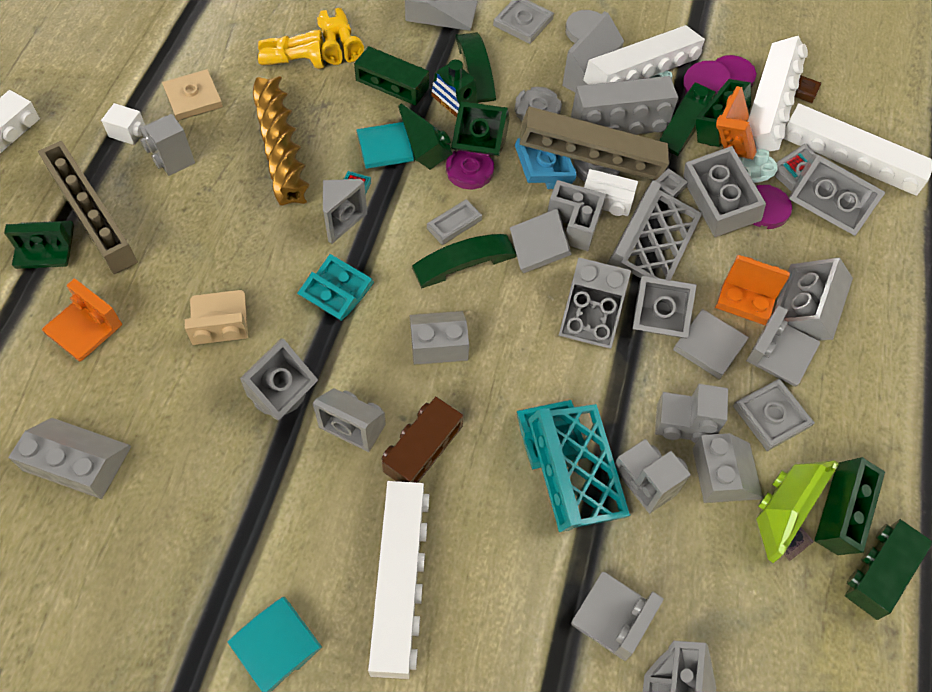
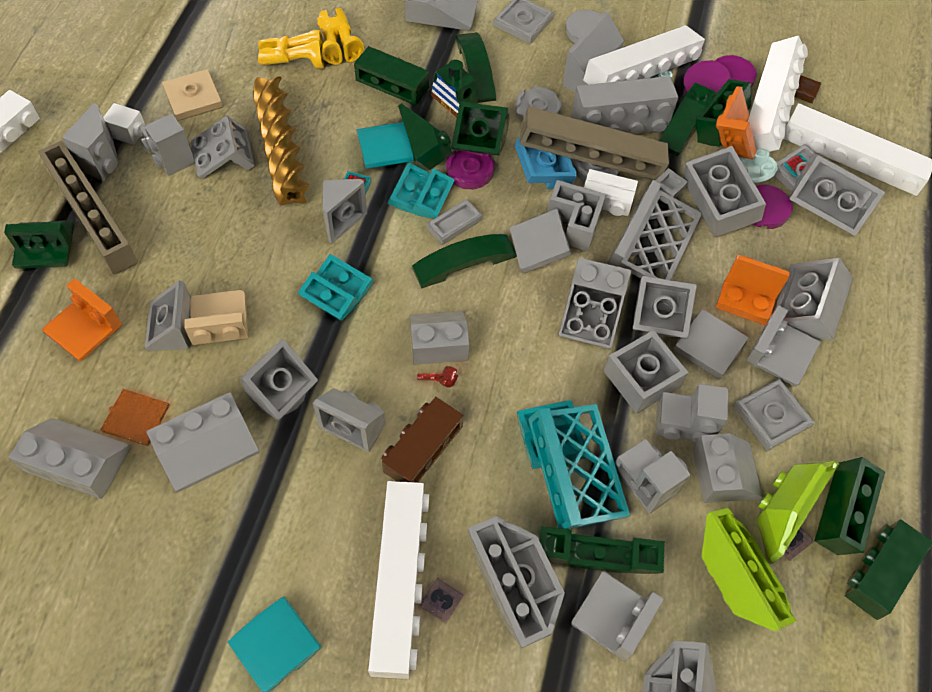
(92, 144): none -> light grey slope
(133, 416): none -> clear orange piece
(166, 319): none -> light grey slope
(202, 442): none -> light grey slope
(221, 143): none -> light grey bracket
(421, 191): none -> teal slope
(441, 600): none -> tile
(447, 377): none -> clear red hand
(518, 578): none -> light grey wedge
(603, 554): none -> dark green slope
(645, 371): none -> light grey brick
(744, 573): none -> lime wedge

